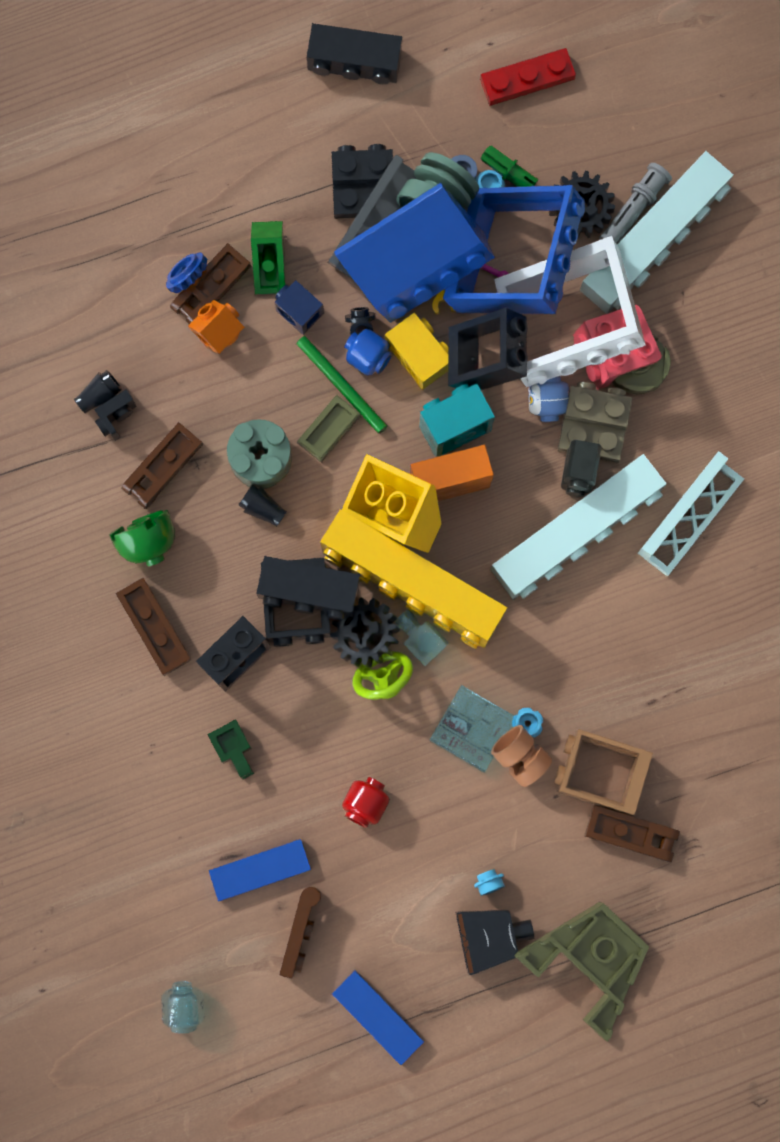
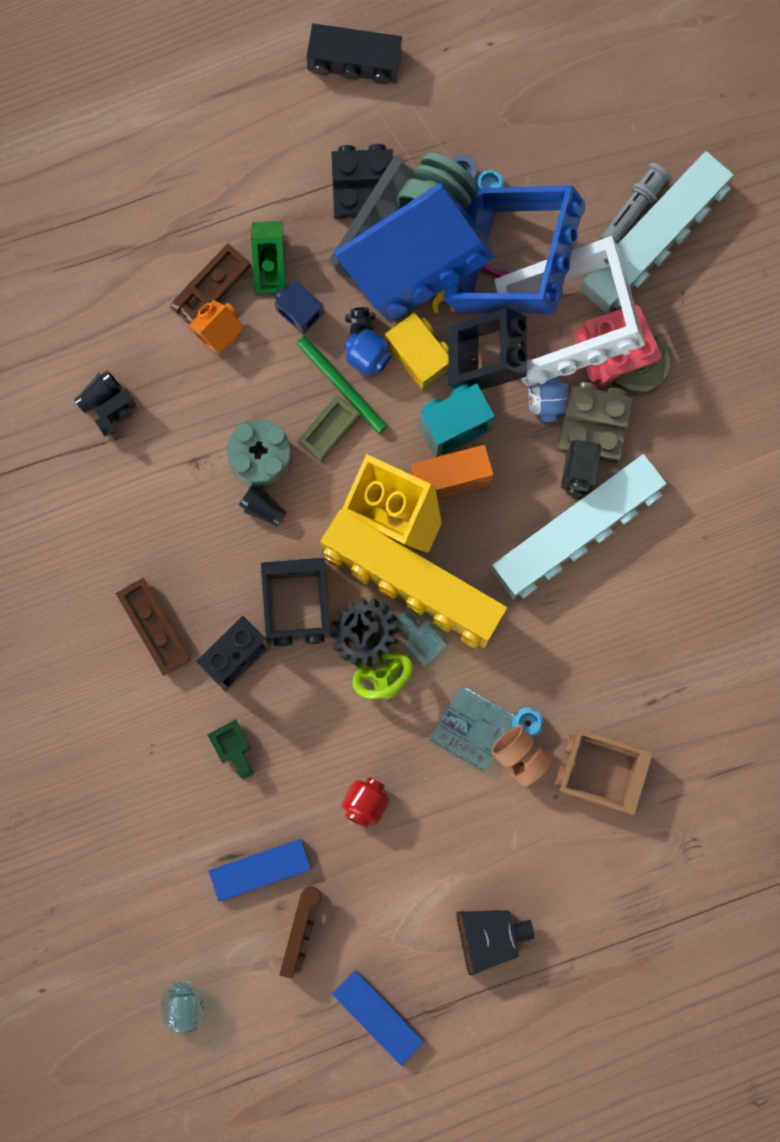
(145, 538): green cylinder -> none
(162, 464): reddish brown plate -> none
(186, 272): blue gear -> none
(308, 587): black brick -> none
(489, 882): medium azure plate -> none
(507, 168): green axle -> none
(527, 76): red plate -> none
(591, 192): black gear -> none
(602, 951): olive wing -> none
(631, 833): reddish brown plate -> none
(687, 501): light aqua fence -> none

